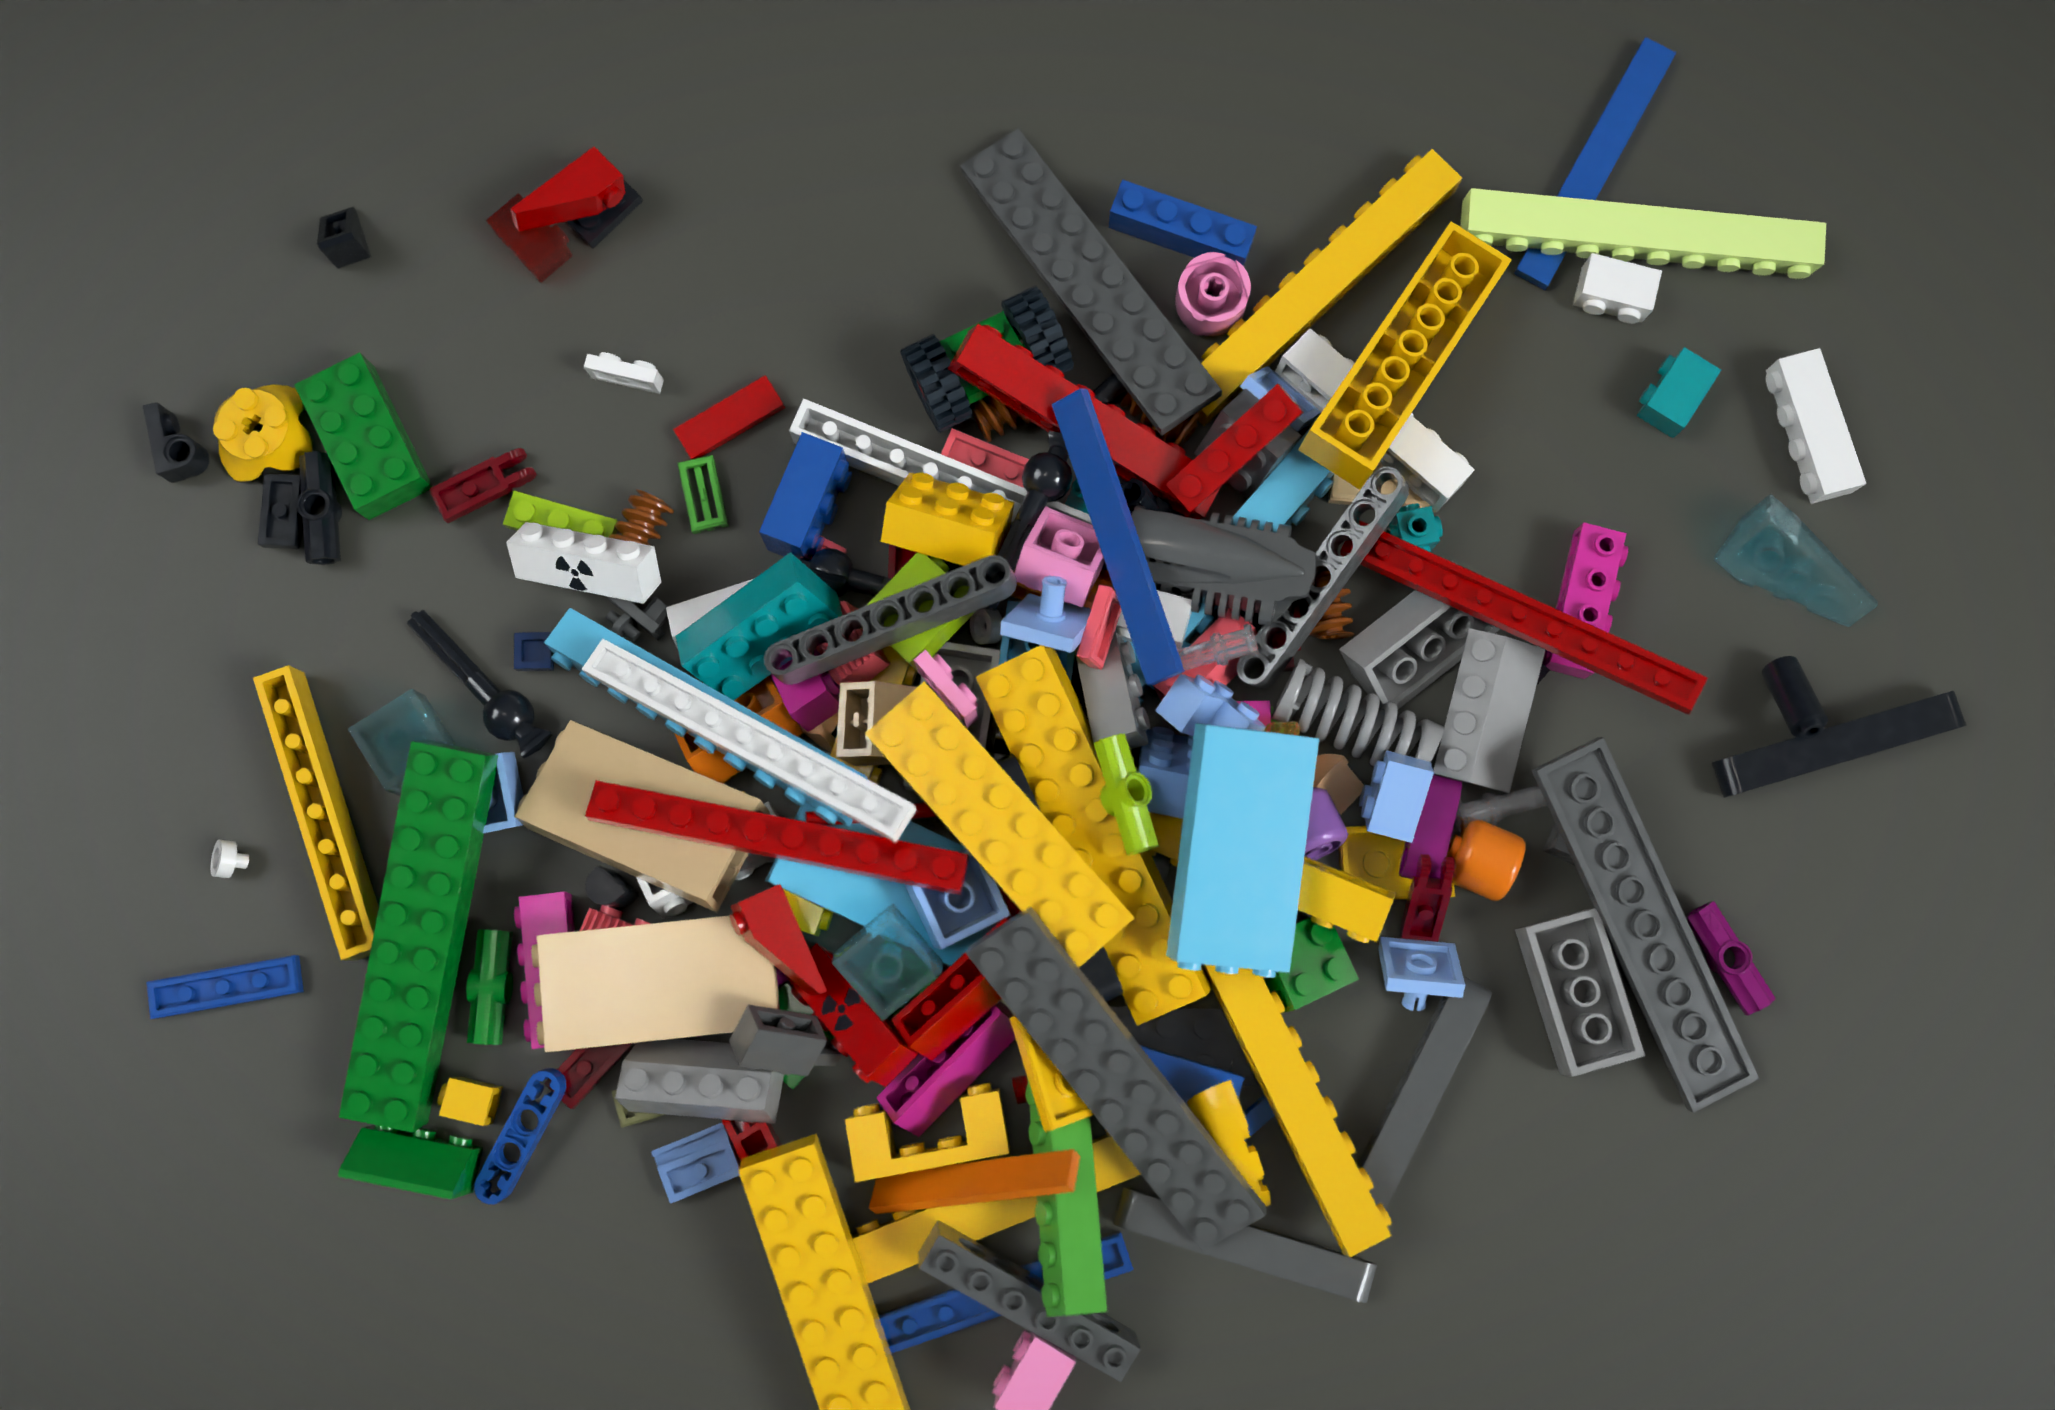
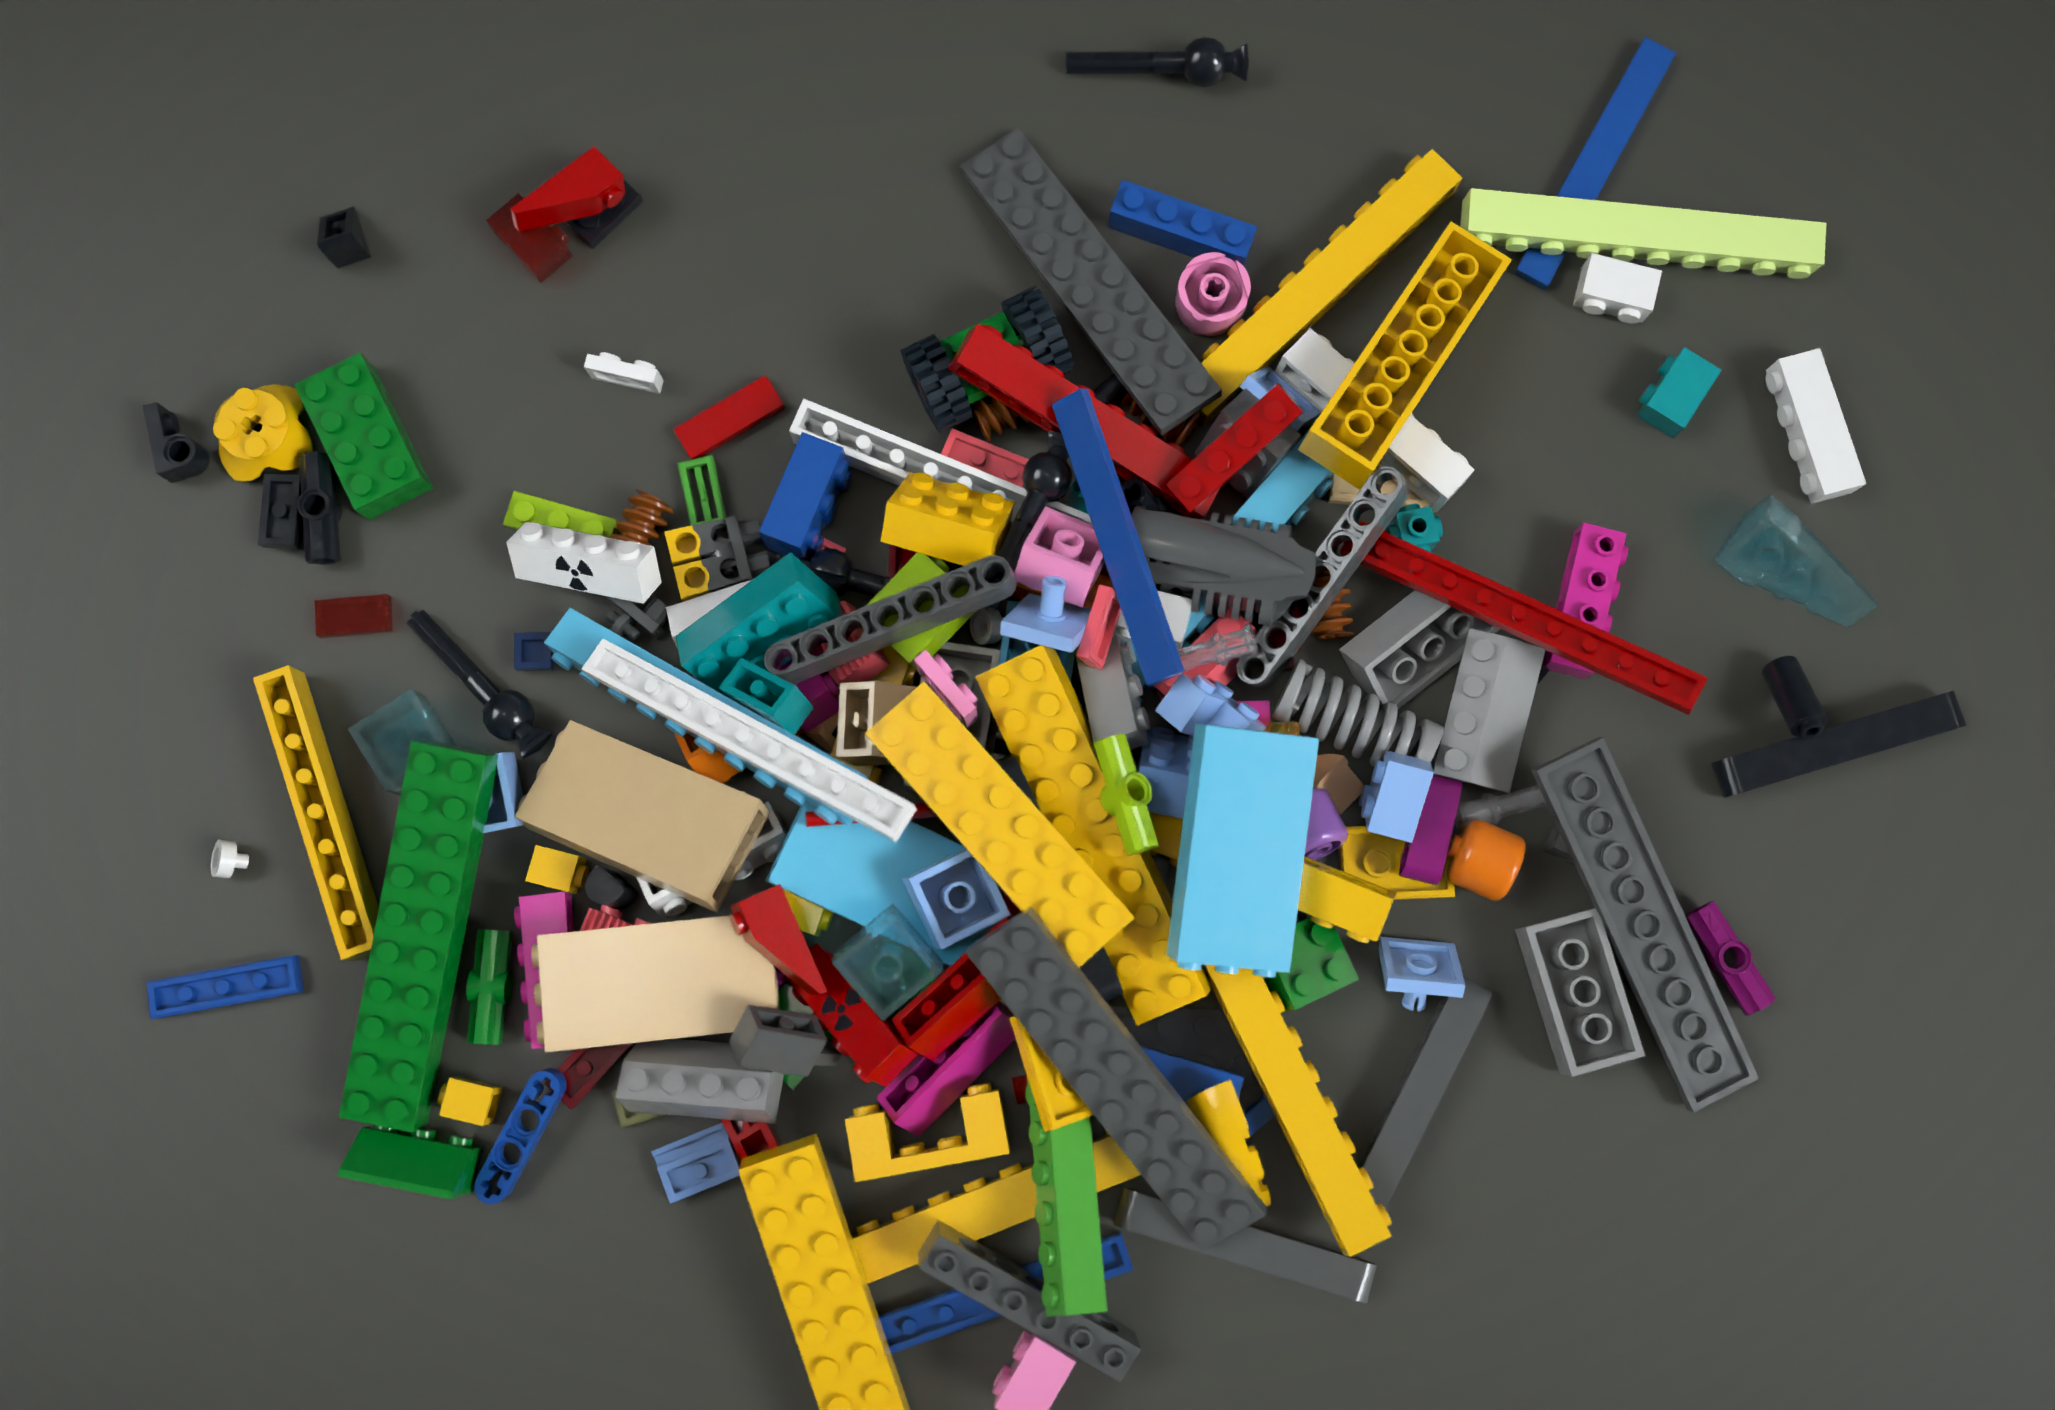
(353, 616): none -> clear red tile
(480, 485): dark red hinge -> none
(557, 870): none -> yellow brick
(715, 555): none -> dark grey hips
(767, 695): none -> teal brick
(778, 837): red plate -> none
(977, 1182): orange tile -> none
(1202, 62): none -> black piece
(1427, 901): dark red hinge -> none

